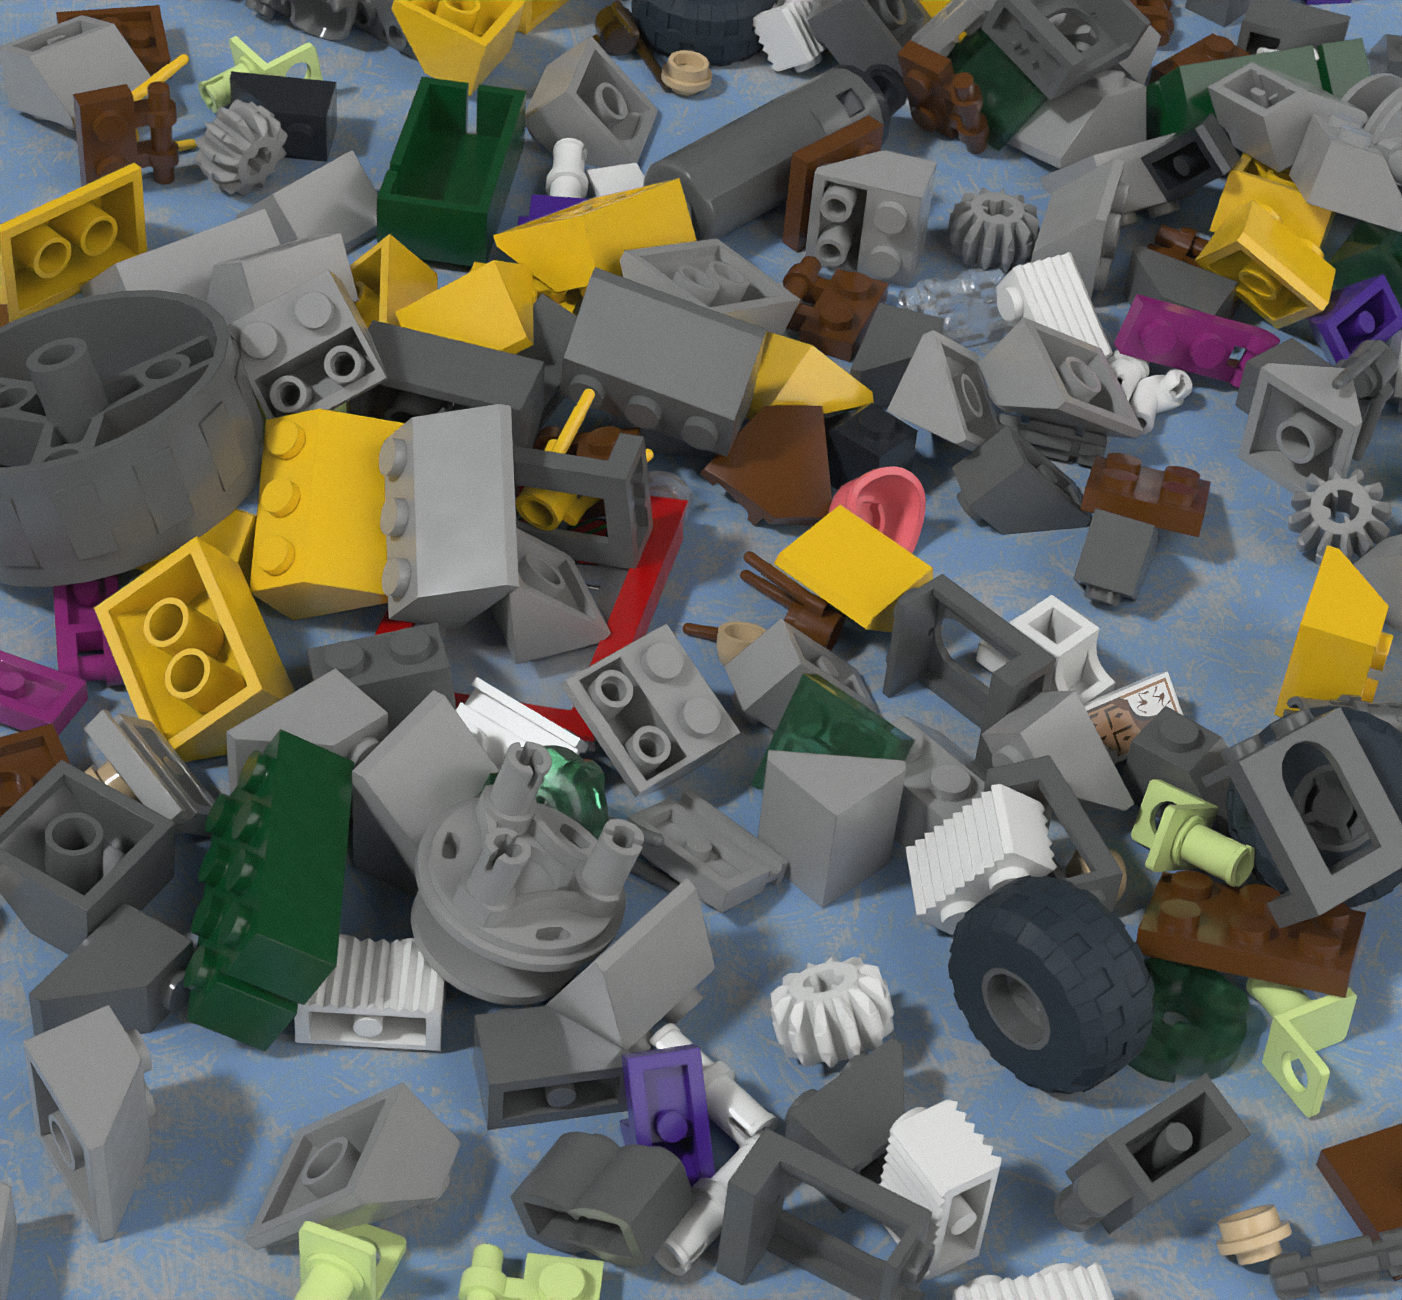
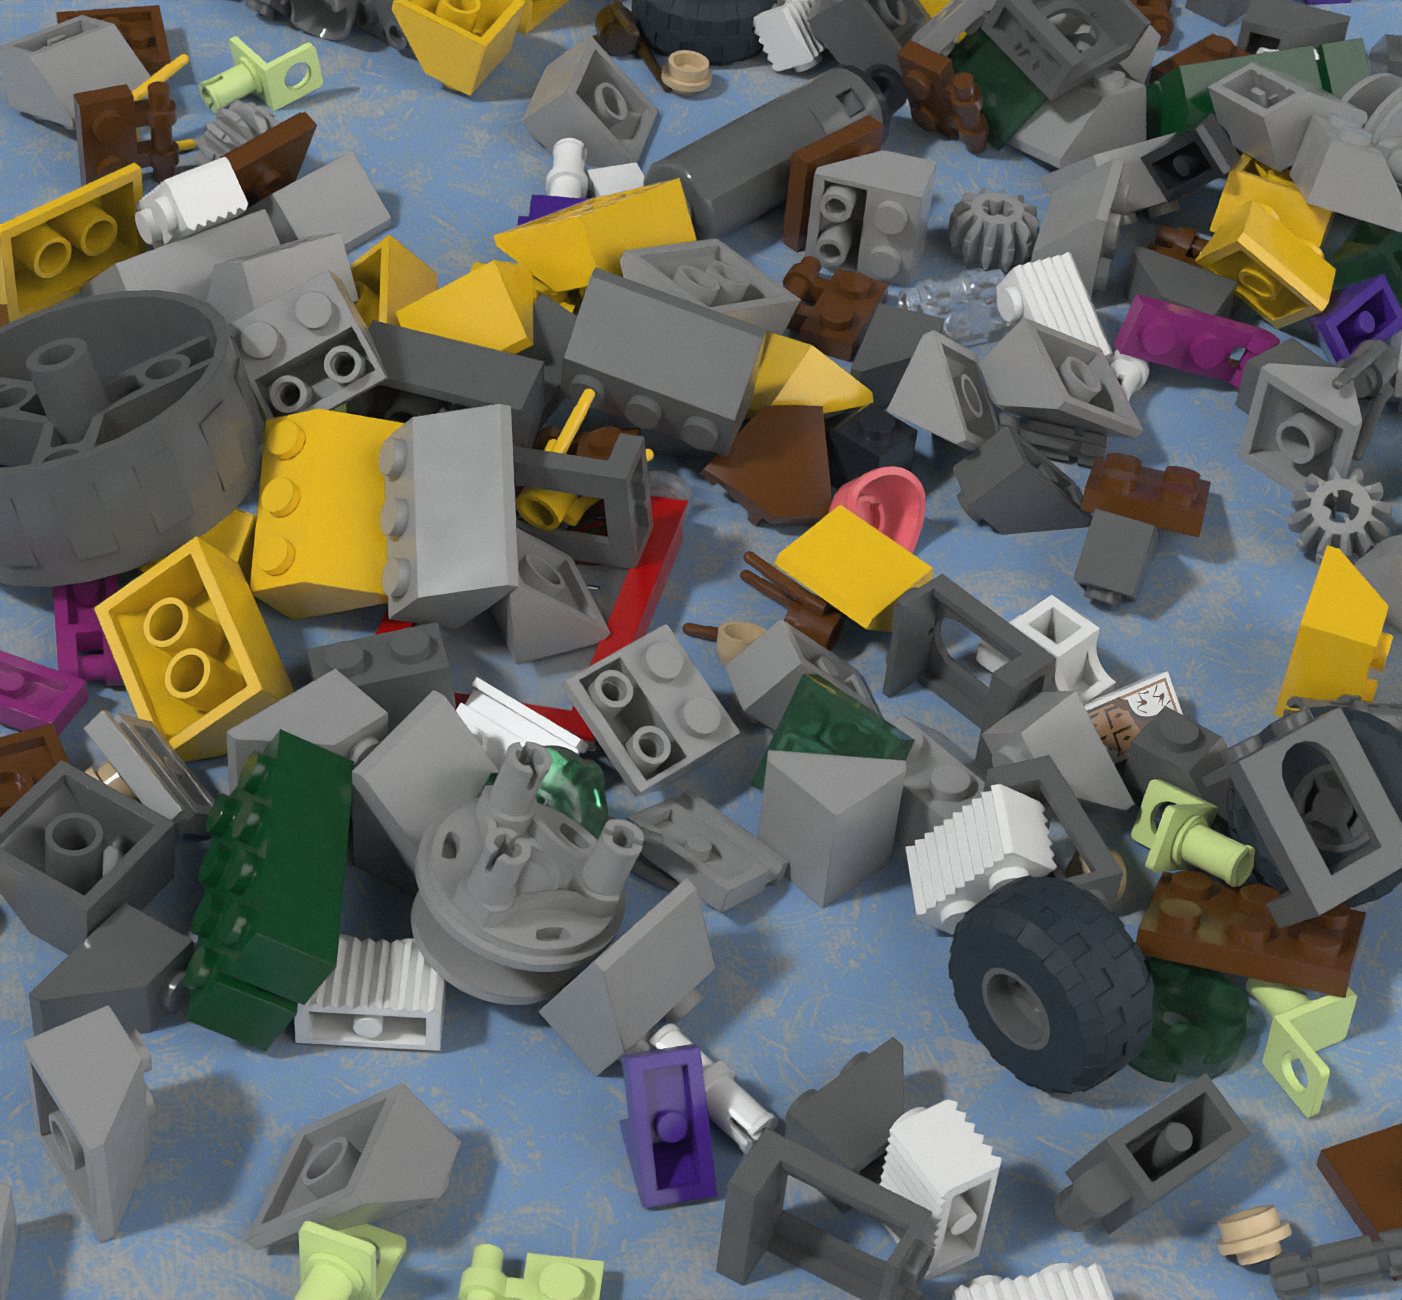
(190, 203): none -> white brick
(272, 157): none -> reddish brown plate
(301, 106): black slope -> none
(447, 184): dark green piece -> none
(544, 1068): dark grey slope -> none
(604, 1198): dark grey brick -> none
(703, 1220): white pin -> none
(832, 1011): white gear -> none
(1159, 395): white arm -> none

